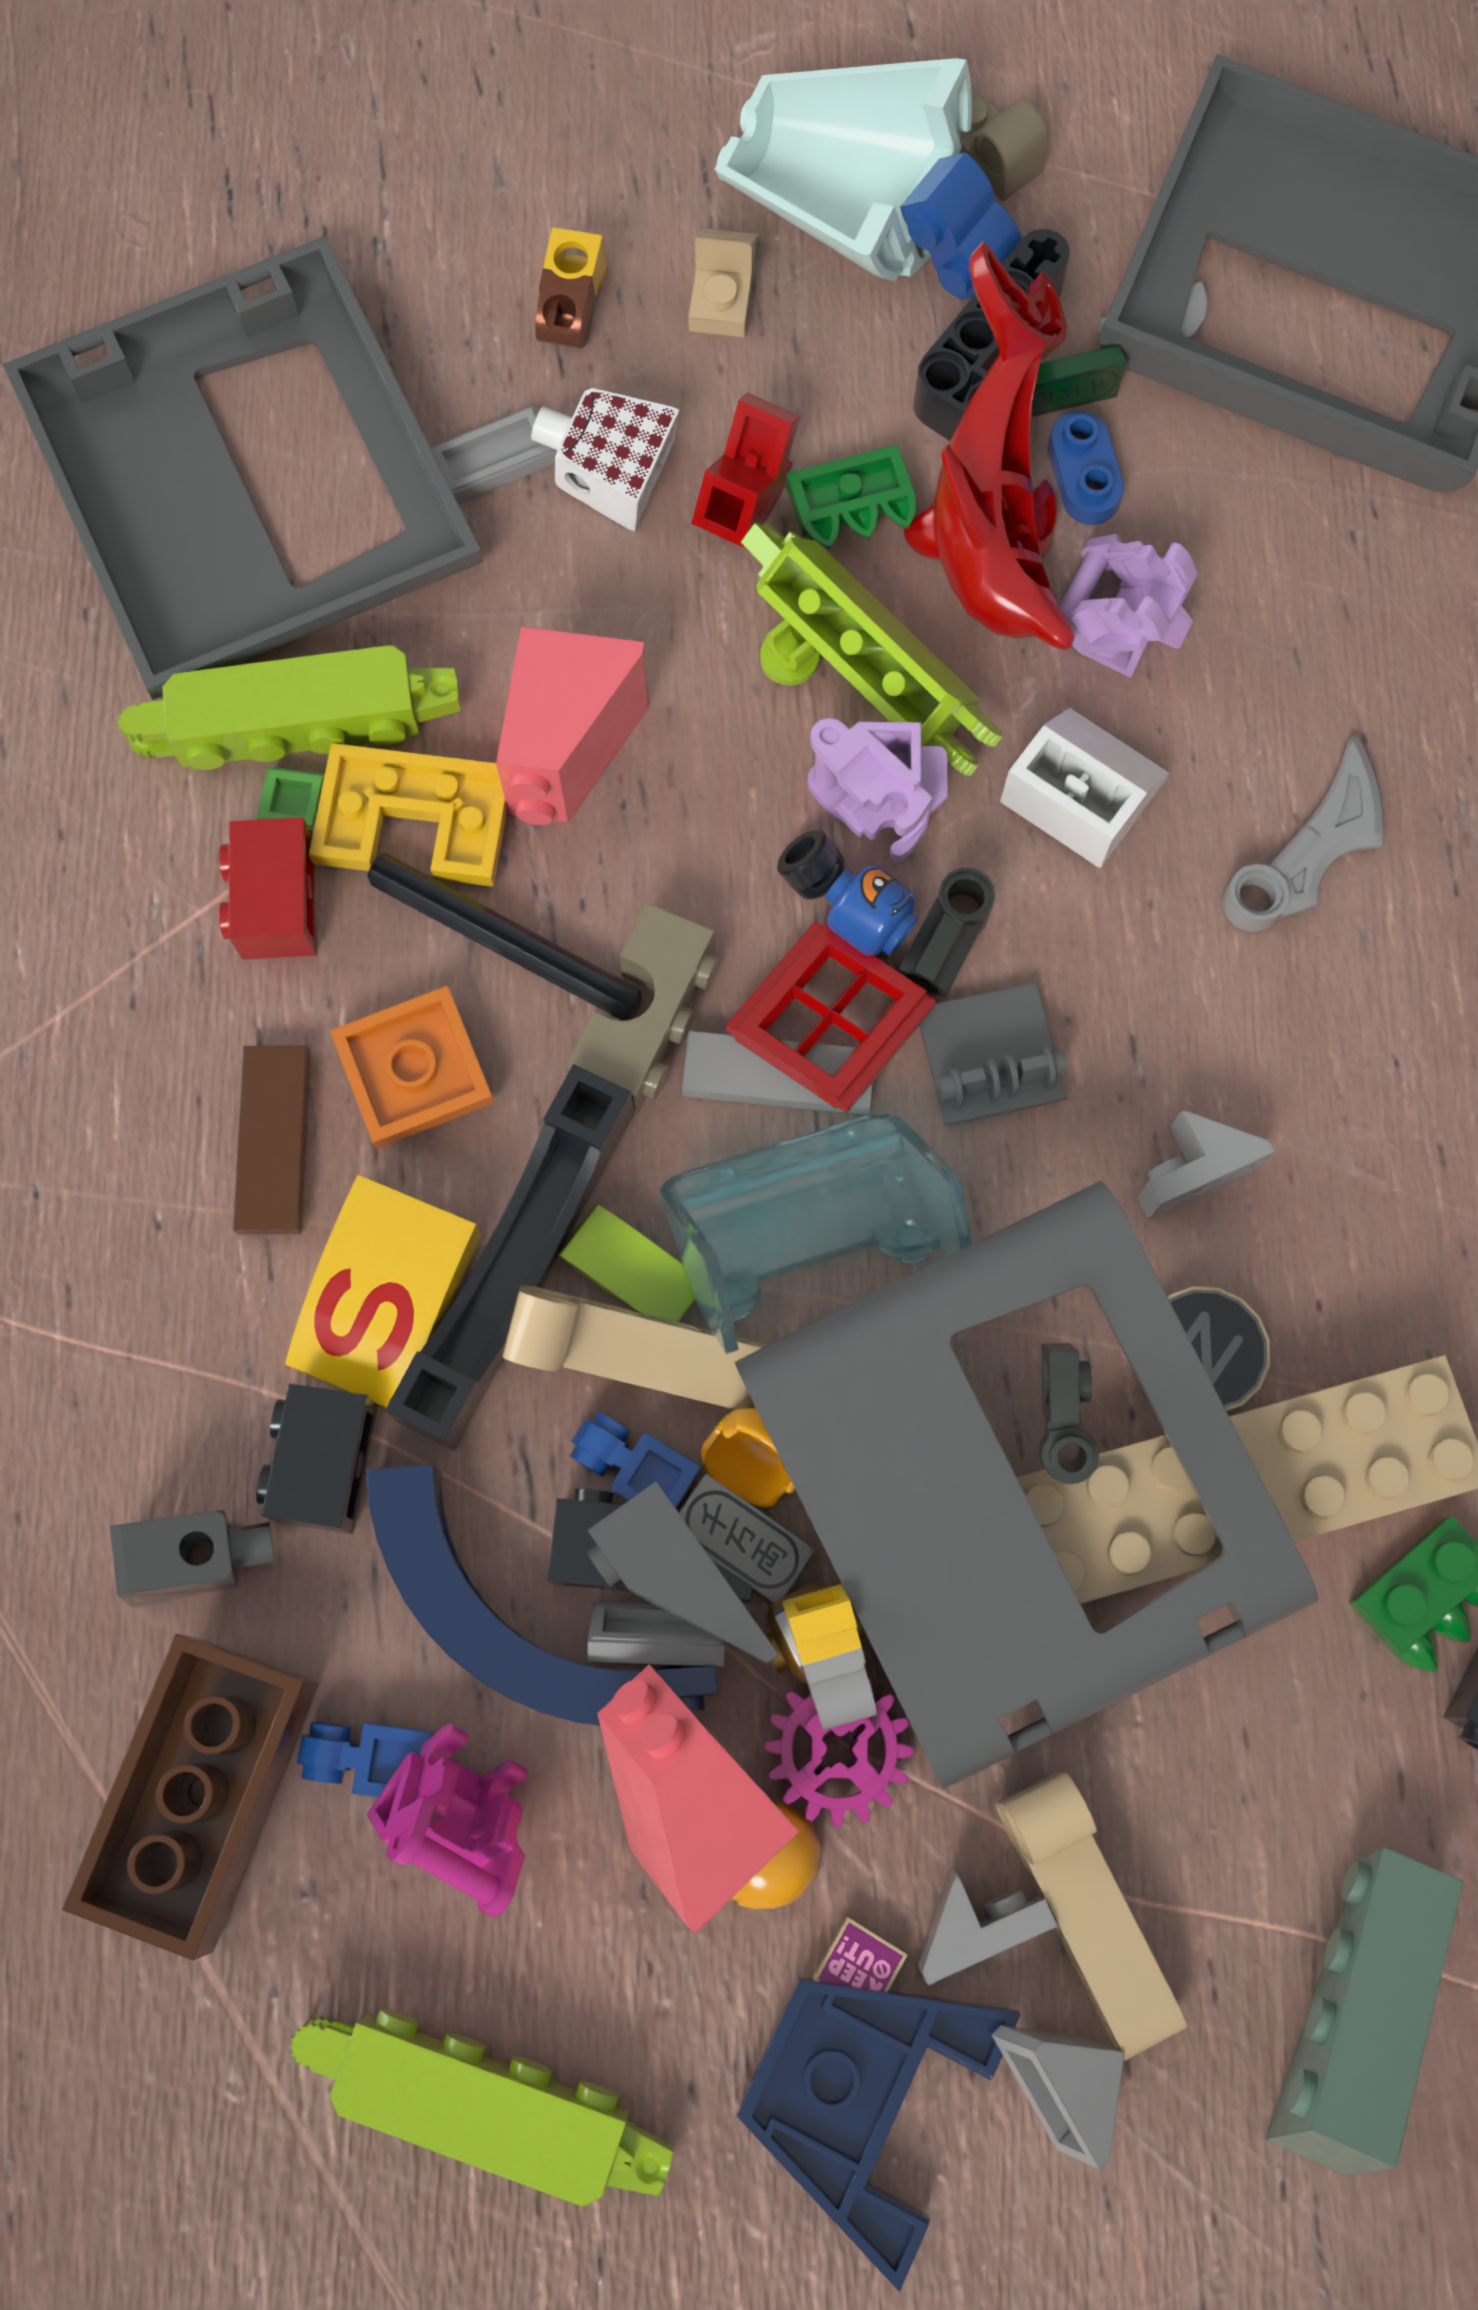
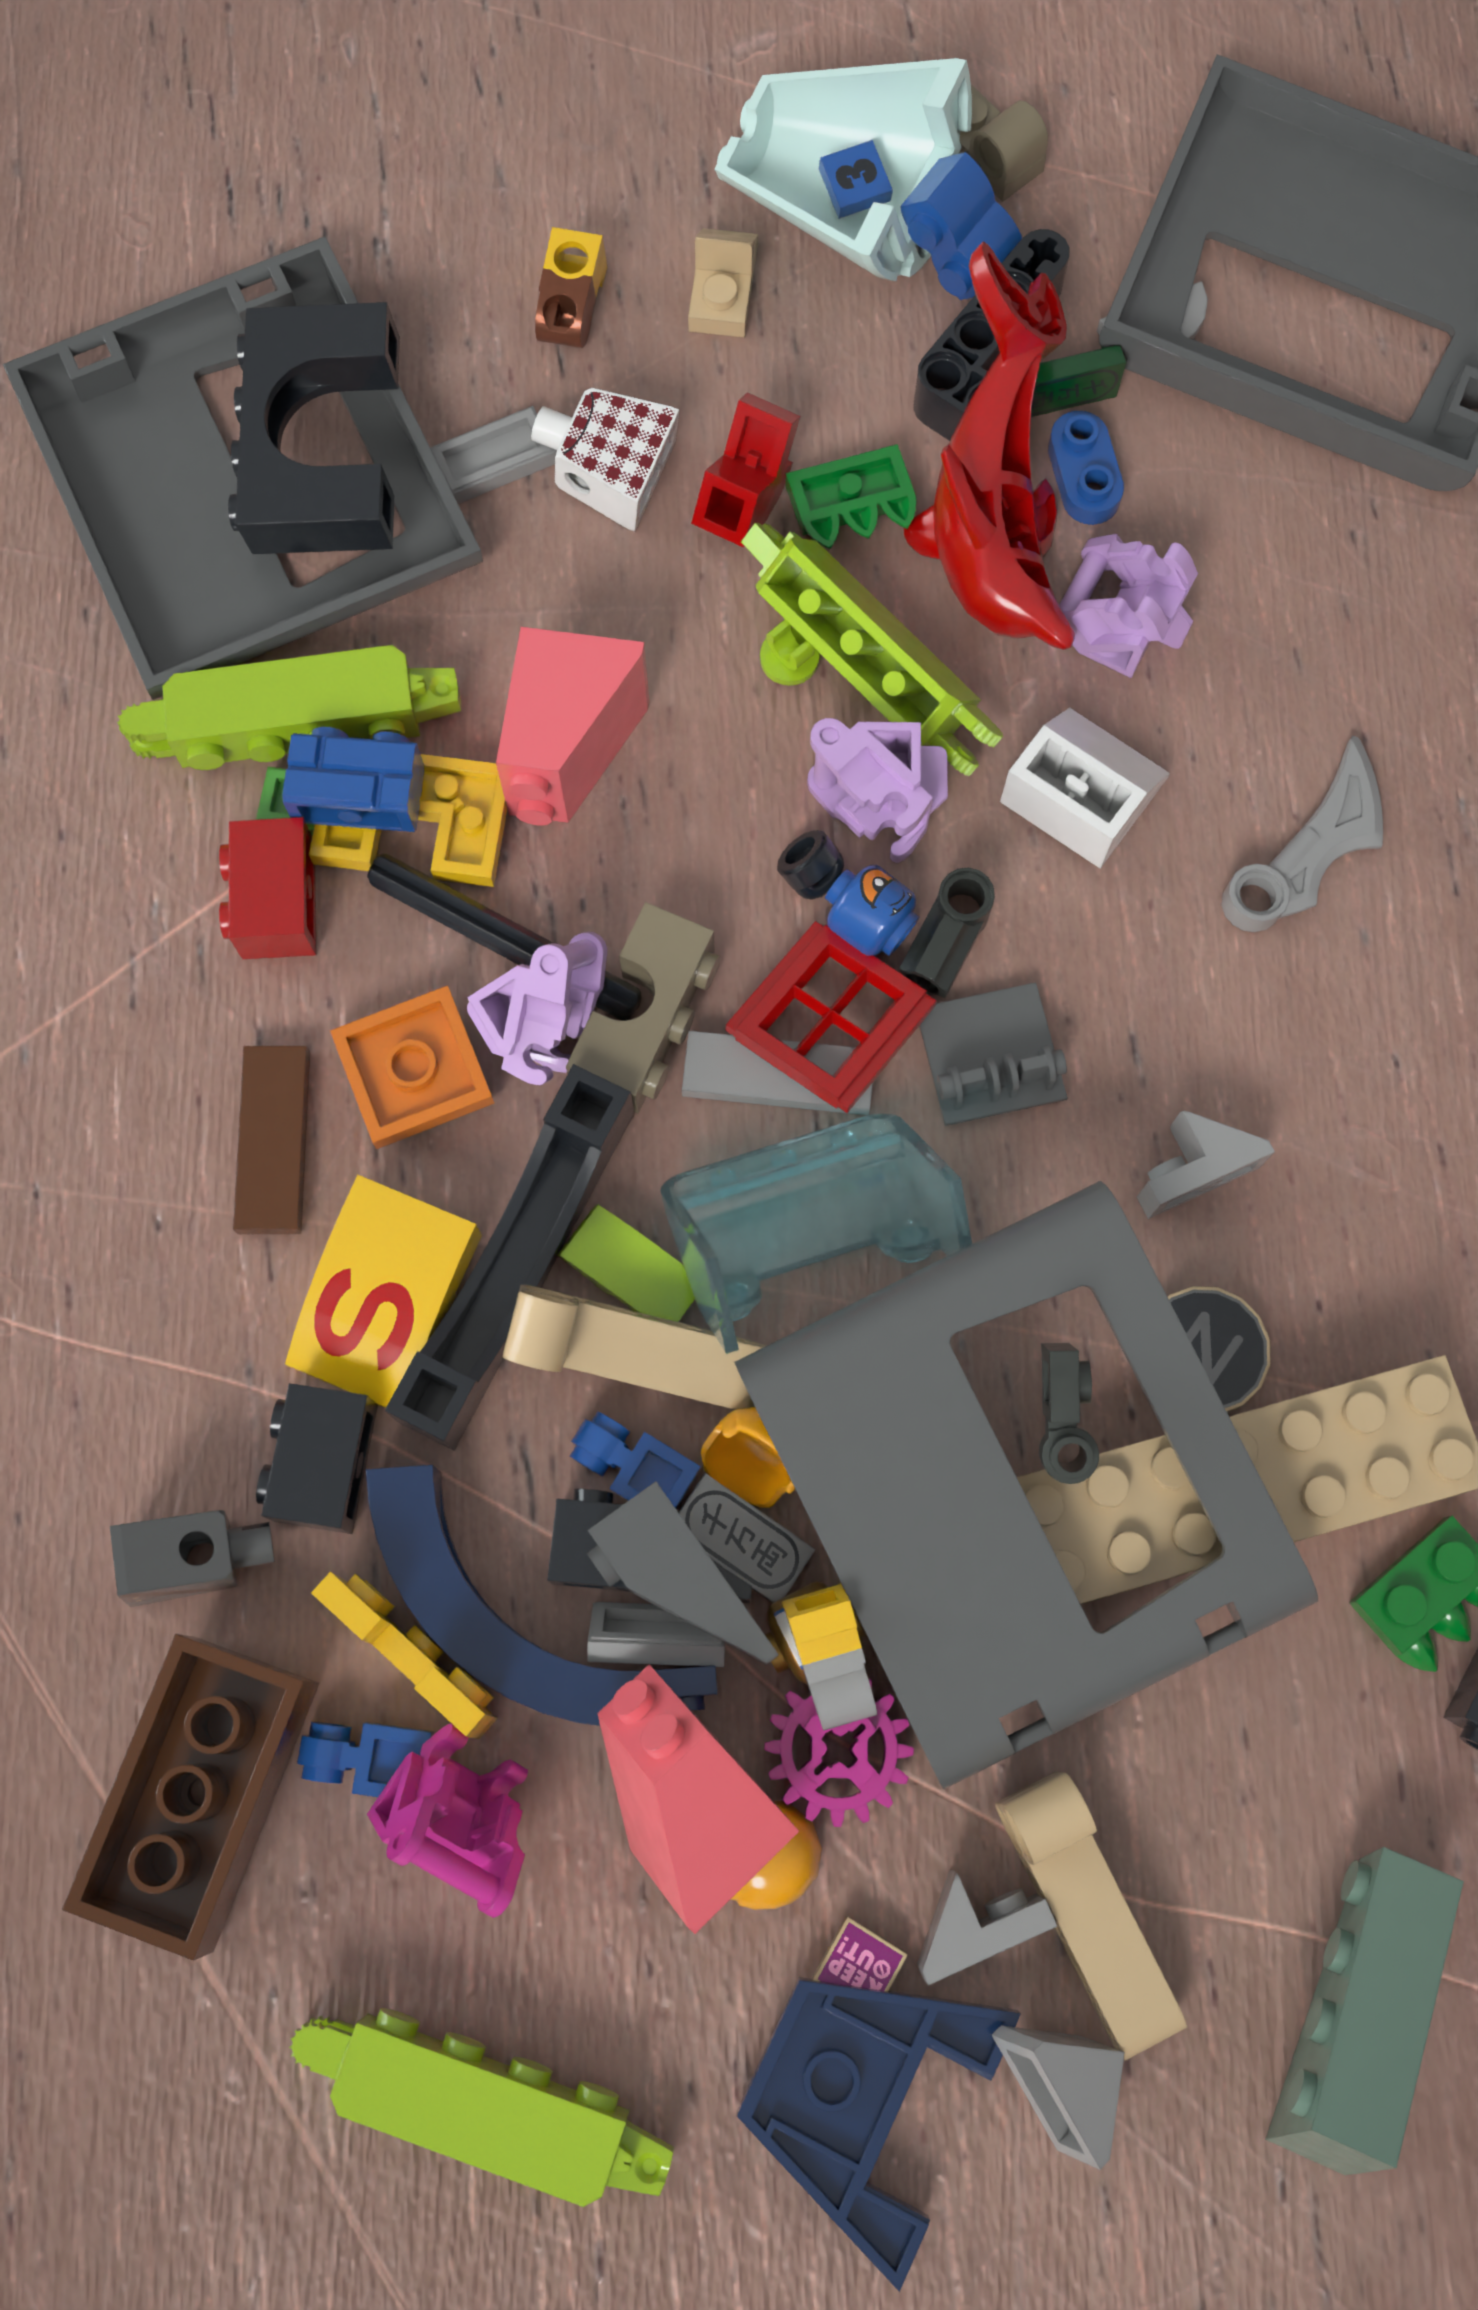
(285, 363): none -> black arch
(354, 780): none -> blue brick
(414, 1653): none -> yellow plate
(539, 1004): none -> lavender piece
(855, 179): none -> blue tile

